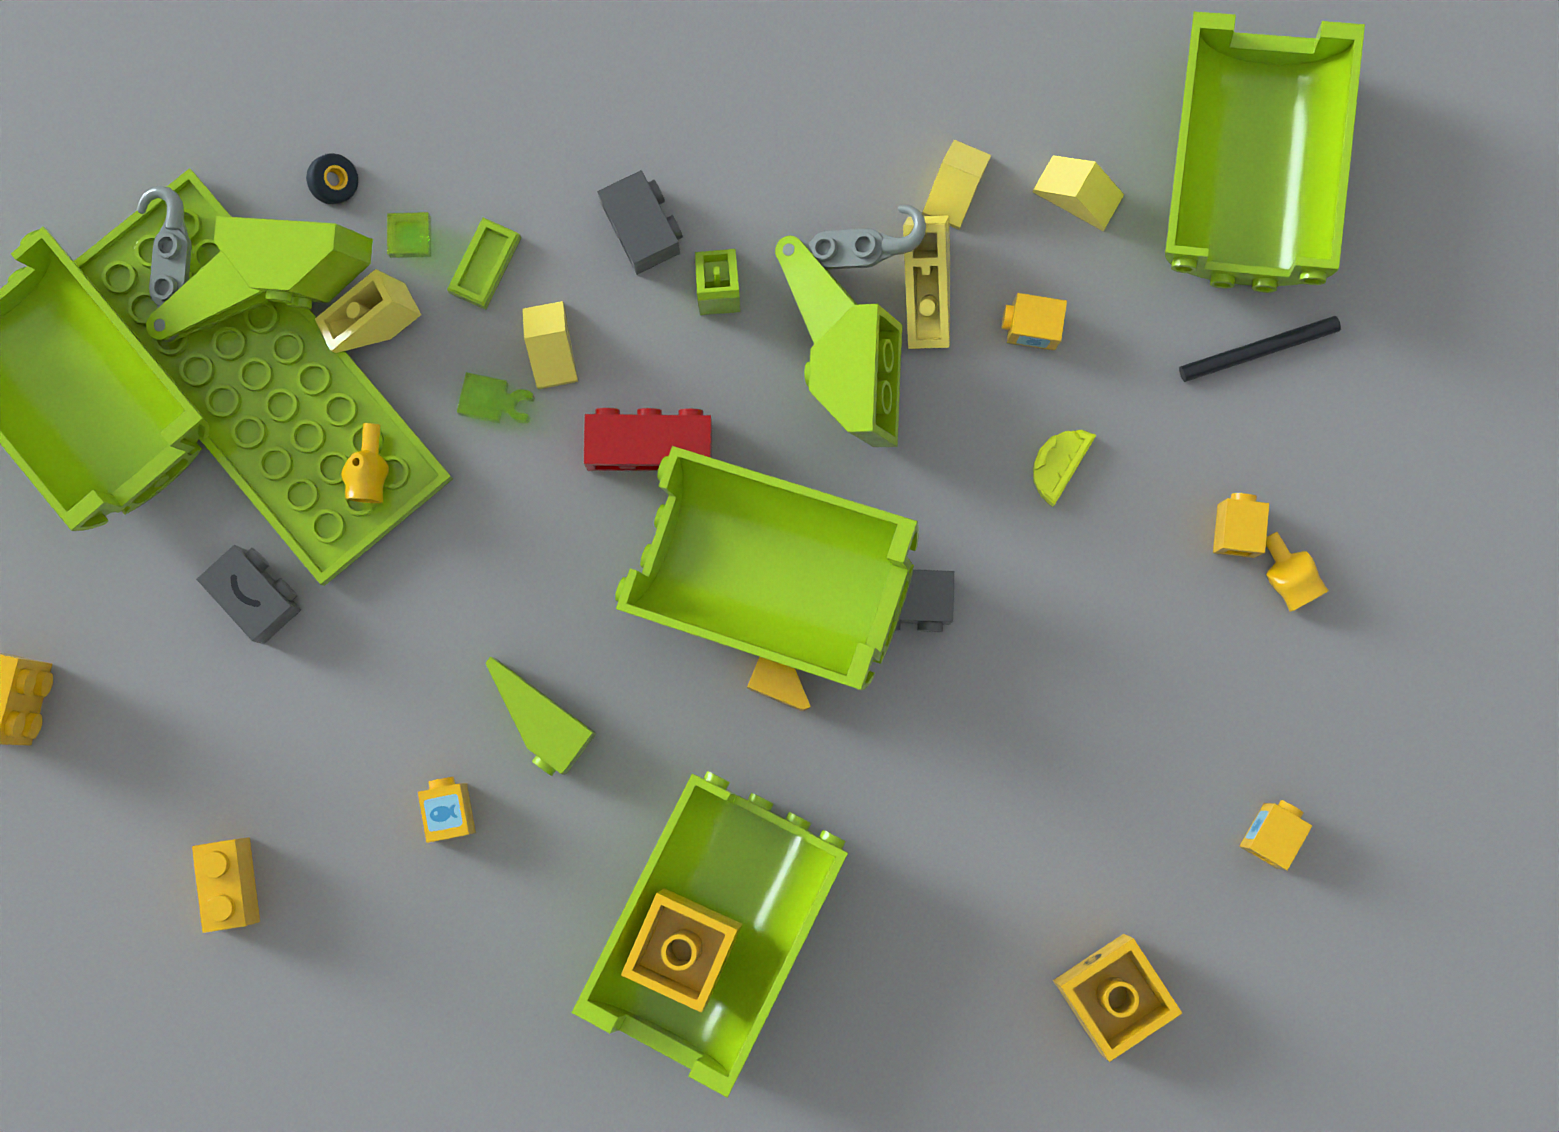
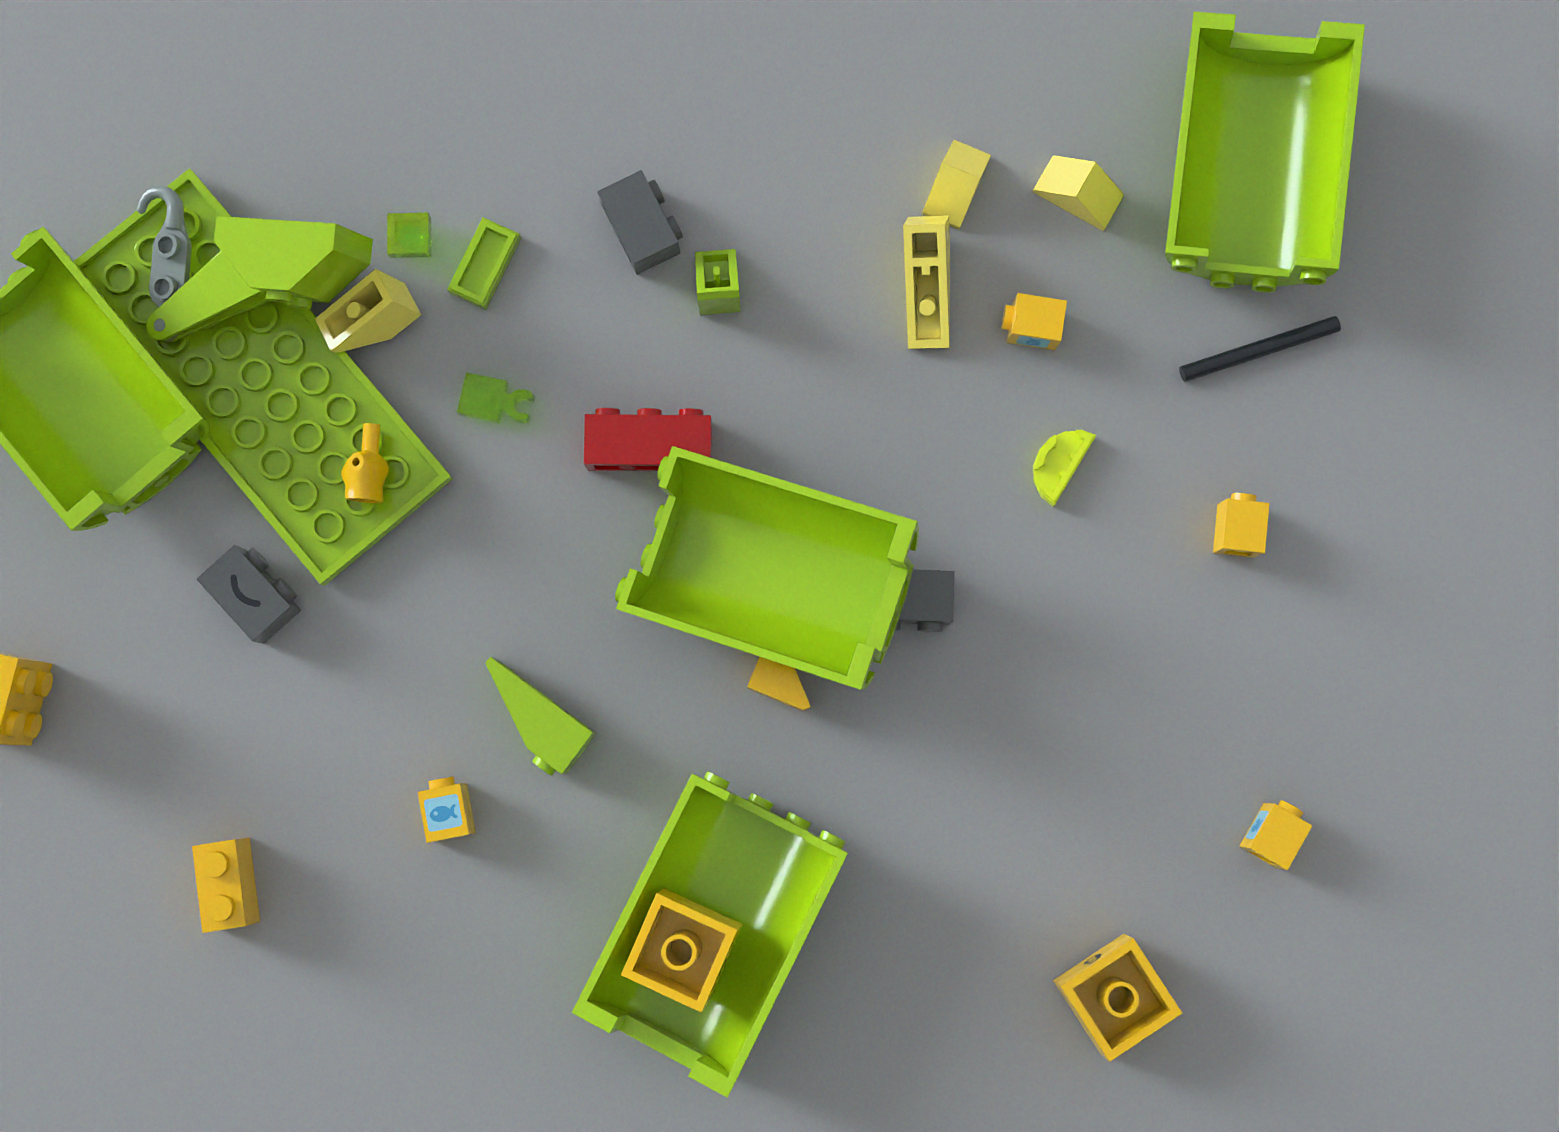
(319, 185): black wheel -> none
(549, 345): light yellow slope -> none
(855, 345): lime slope -> none
(1293, 574): yellow piece -> none

